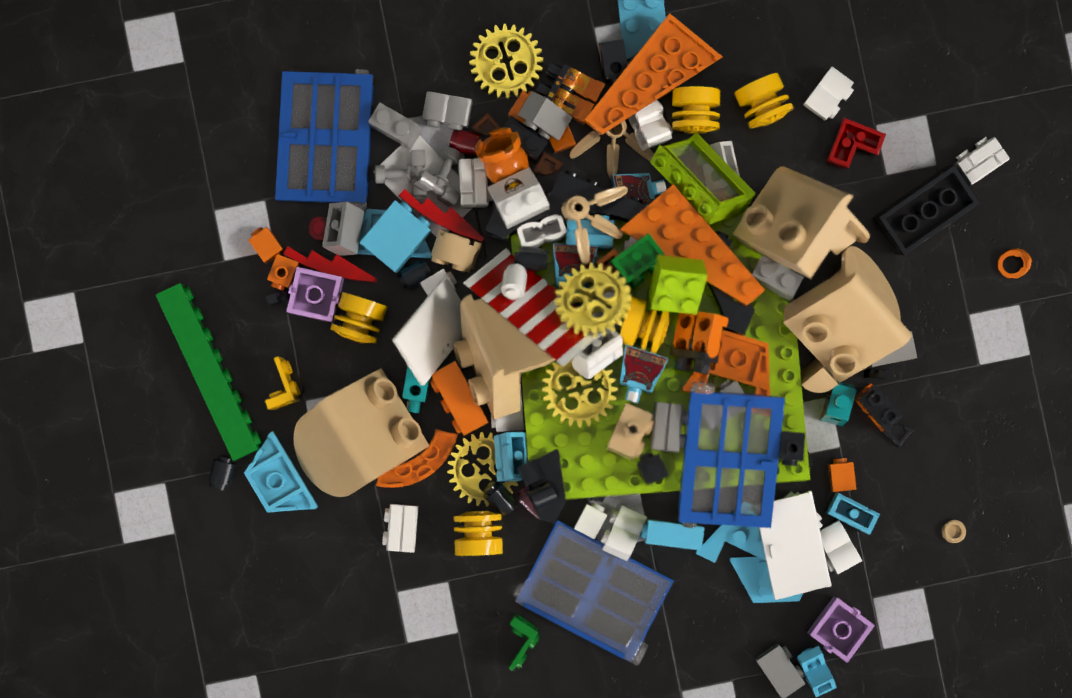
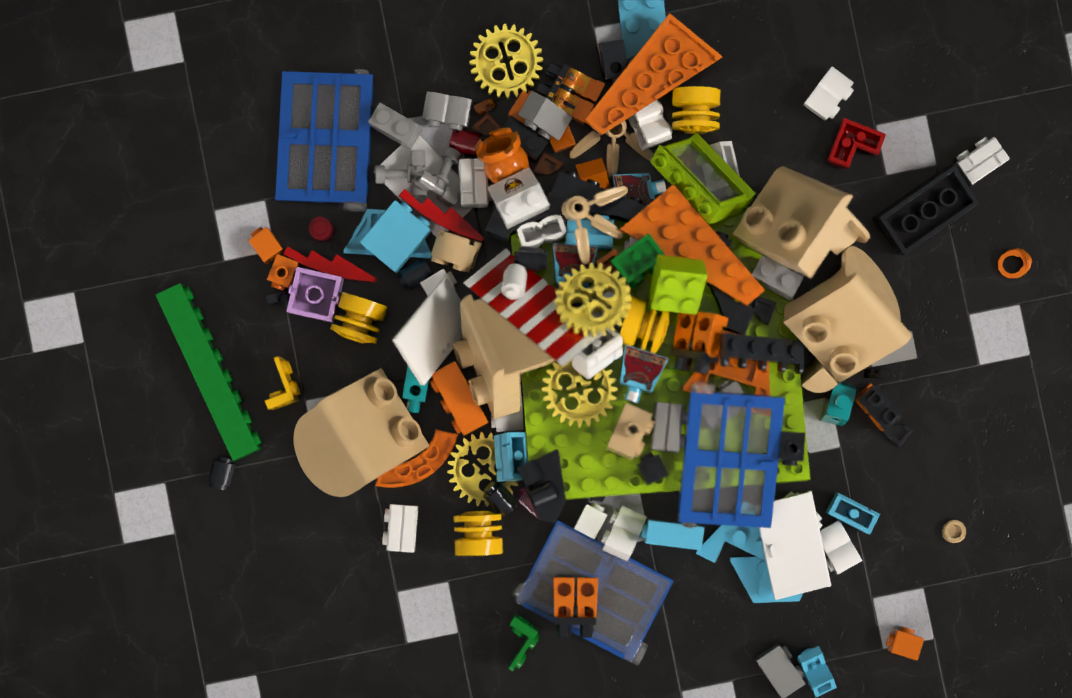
(277, 479): medium azure wing -> none
(343, 228): light grey brick -> none
(485, 106): none -> reddish brown tile
(575, 612): none -> orange hips
(595, 171): none -> orange brick
(761, 350): none -> black hinge
(763, 100): yellow wheel -> none
(763, 309): none -> black tile
(840, 629): lavender brick -> none
(841, 475): orange brick -> none
(905, 643): none -> orange brick

